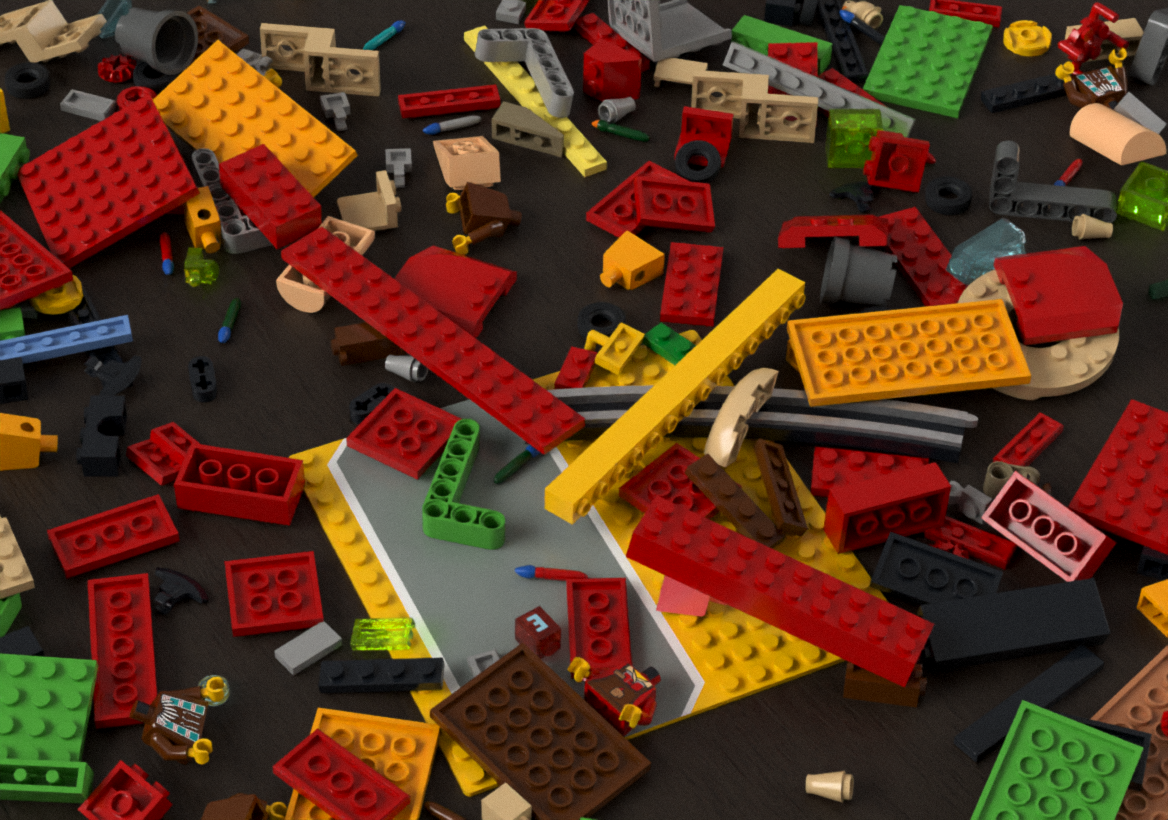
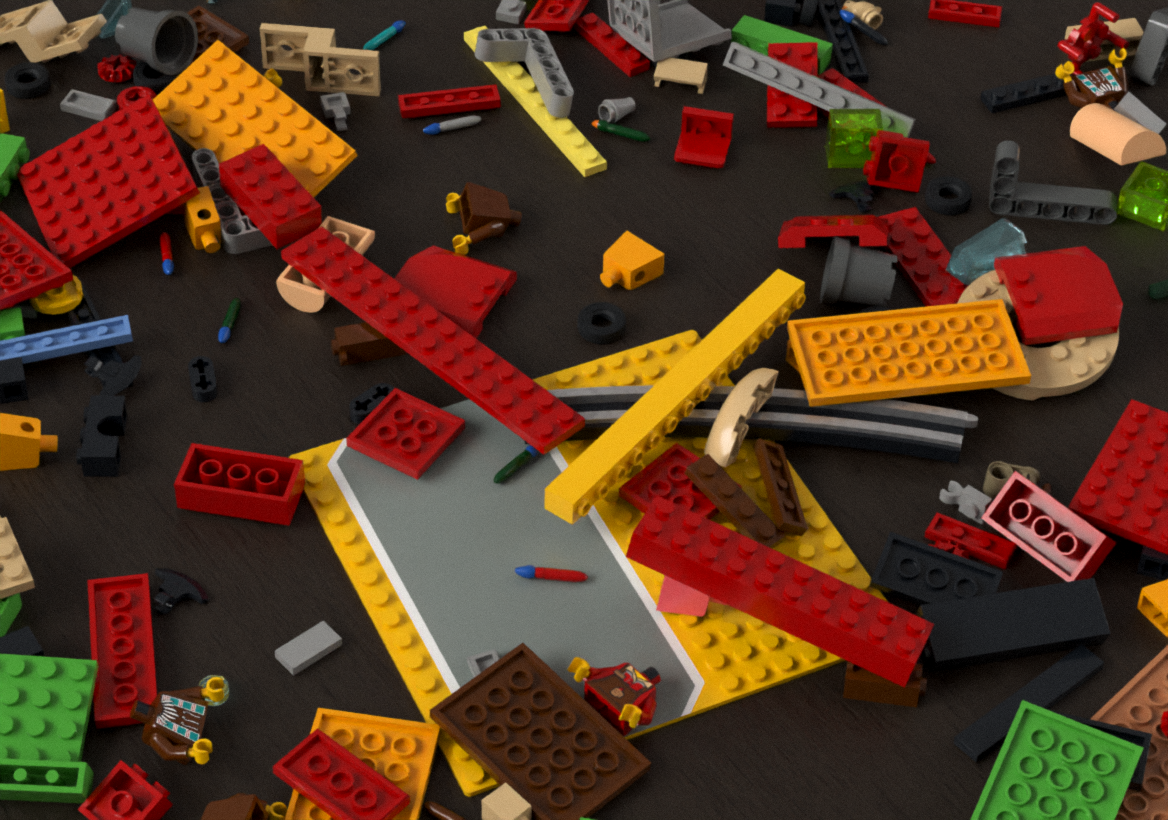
(113, 536): red plate -> none
(162, 453): red slope -> none
(198, 269): clear neon green piece -> none
(255, 60): light grey plate -> none
(273, 593): red plate -> none
(373, 209): tan bracket -> none
(381, 638): clear neon green tile -> none
(381, 675): black plate -> none
(398, 162): light grey plate -> none
(406, 367): light grey cone -> none
(442, 513): bright green beam -> none
(468, 161): light nougat slope -> none
(524, 128): dark tan slope -> none
(538, 632): clear red brick -> none
(576, 369): red plate -> none
(598, 621): red tile -> none
(611, 72): red slope -> none
(616, 349): yellow plate -> none
(618, 209): red plate -> none
(667, 343): green hinge -> none
(673, 204): red plate -> none
(691, 284): red plate -> none
(701, 148): black tyre -> none
(759, 113): tan bracket -> none
(831, 785): tan cone -> none
(843, 467): red plate -> none
(895, 503): red brick -> none
(928, 61): bright green plate -> none
(1027, 38): yellow tile -> none
(1030, 441): red tile -> none
(1069, 173): red piece -> none
(1090, 228): tan cone -> none

